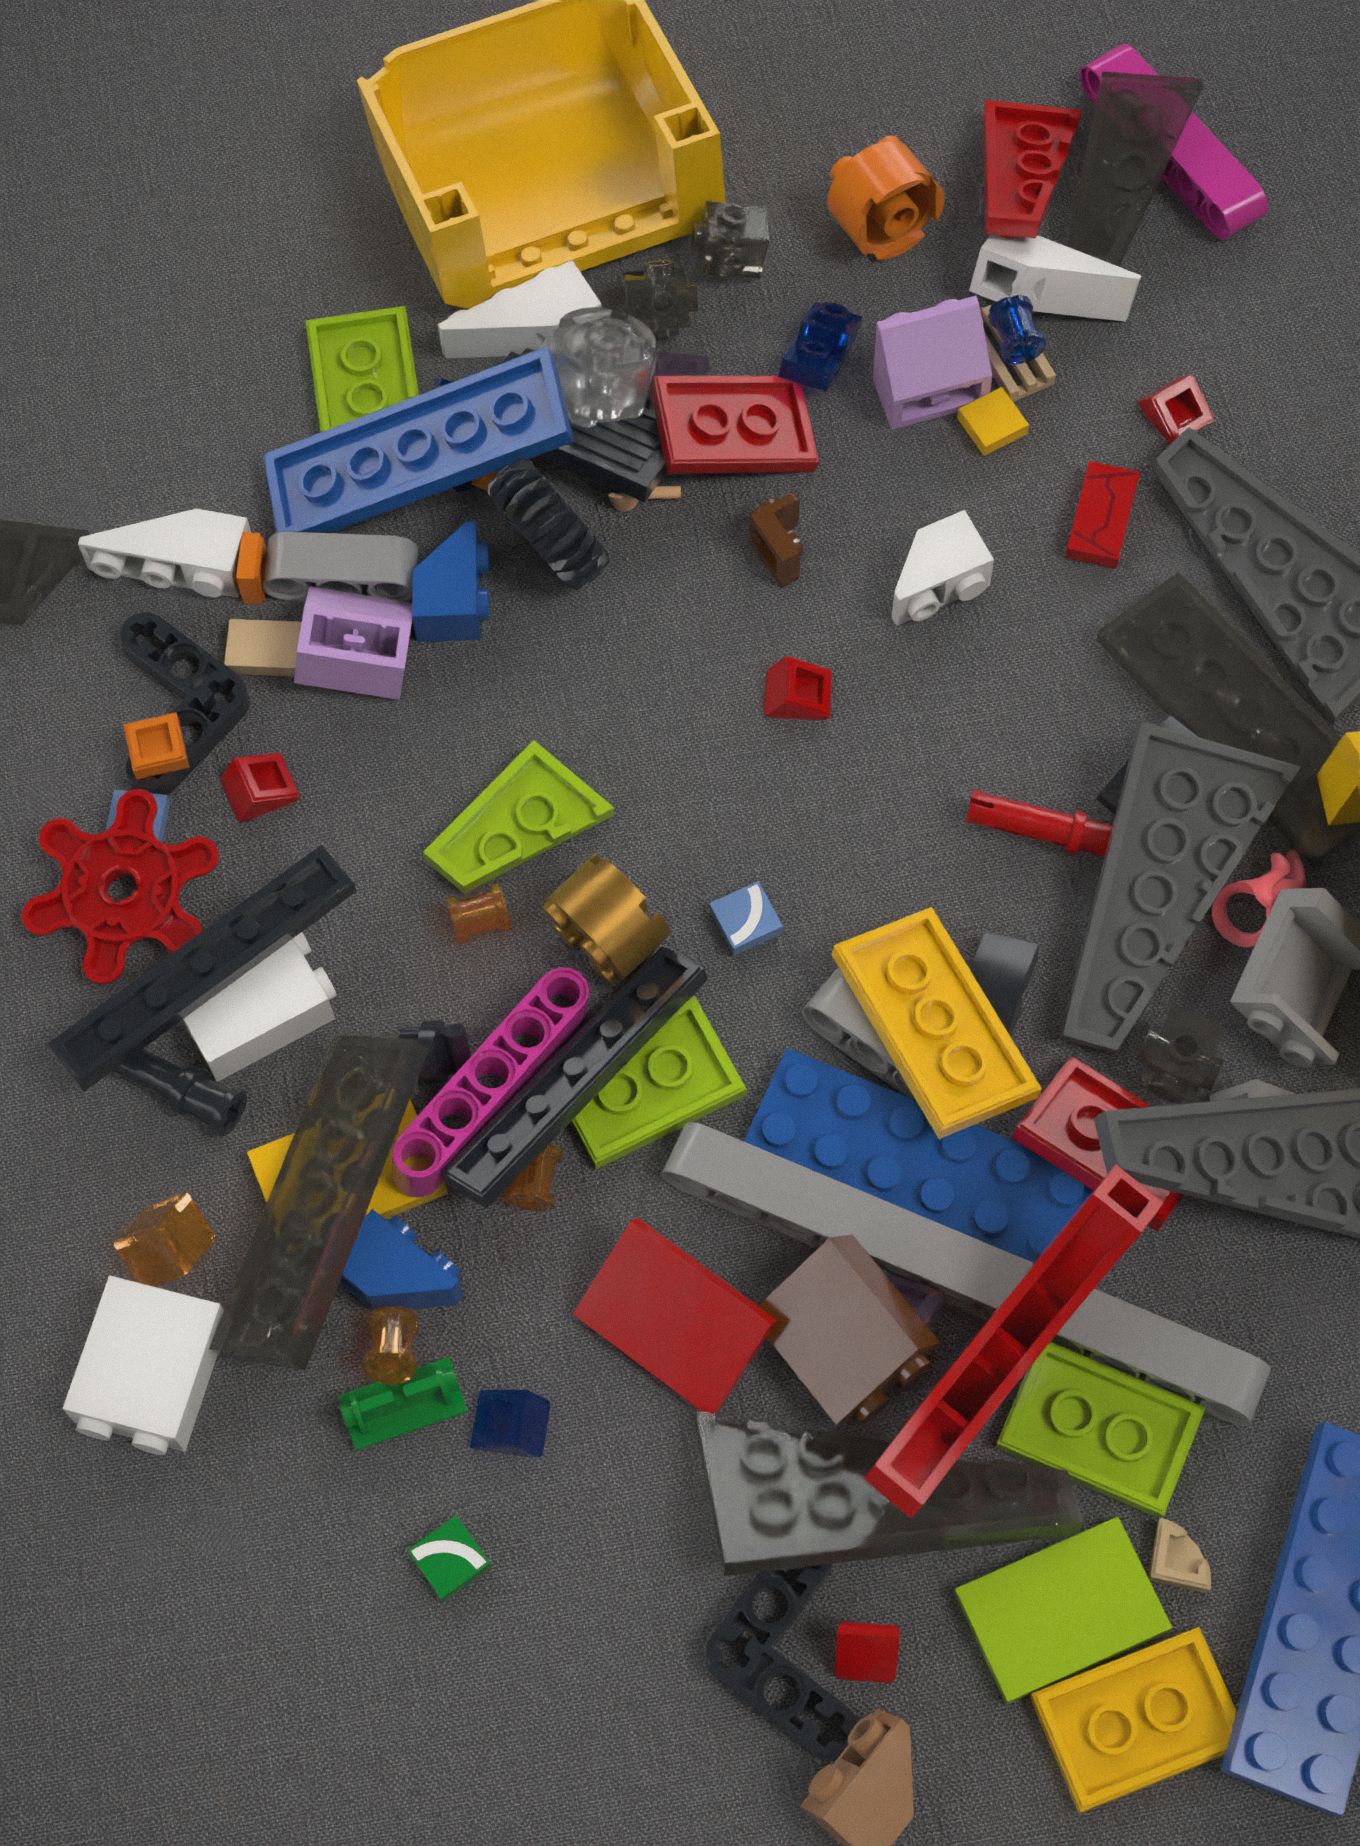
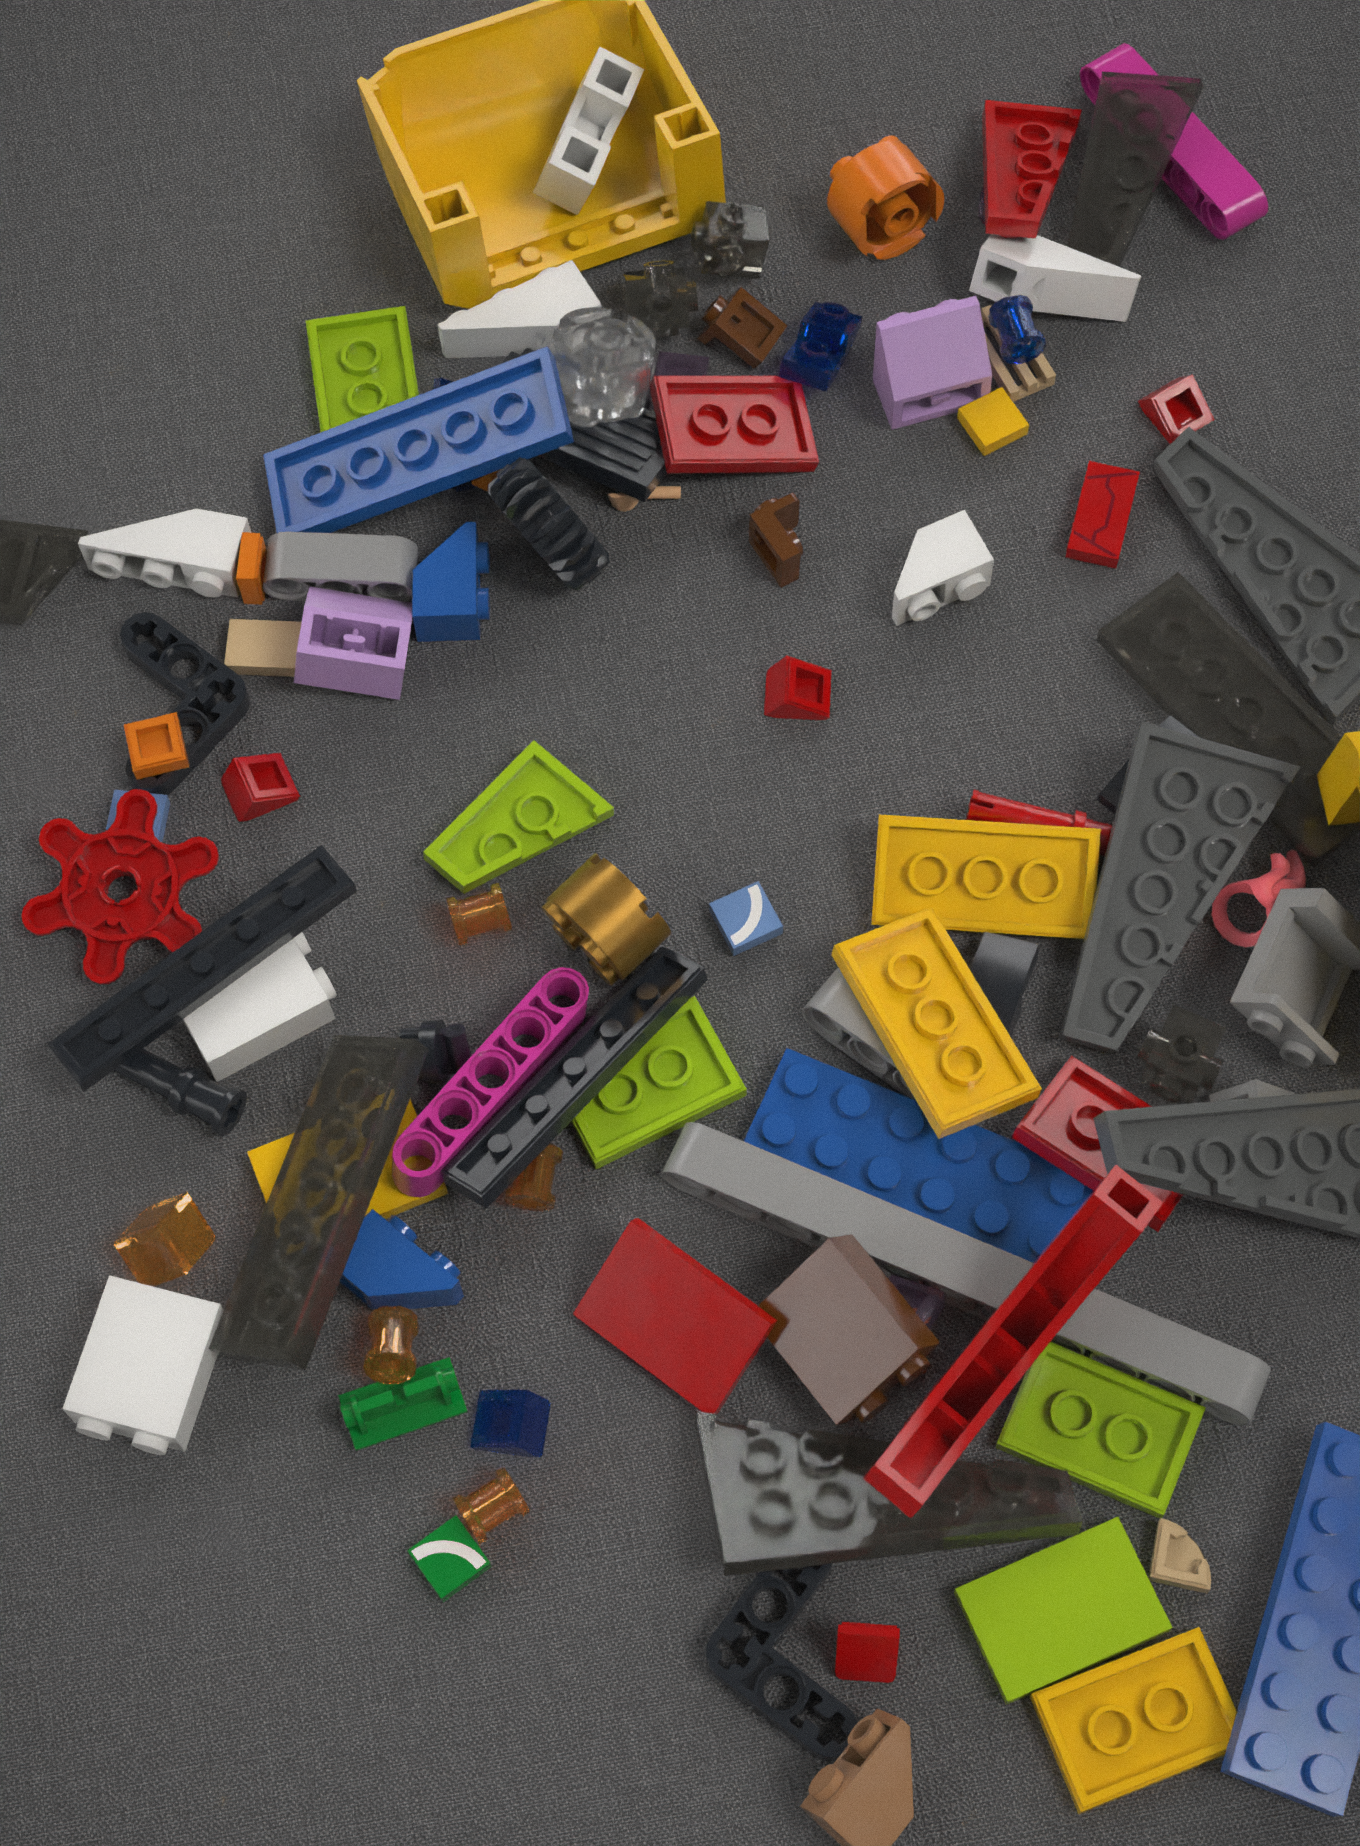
(491, 1505): none -> clear orange bush
(588, 130): none -> white arch
(742, 326): none -> reddish brown bracket
(986, 875): none -> yellow tile

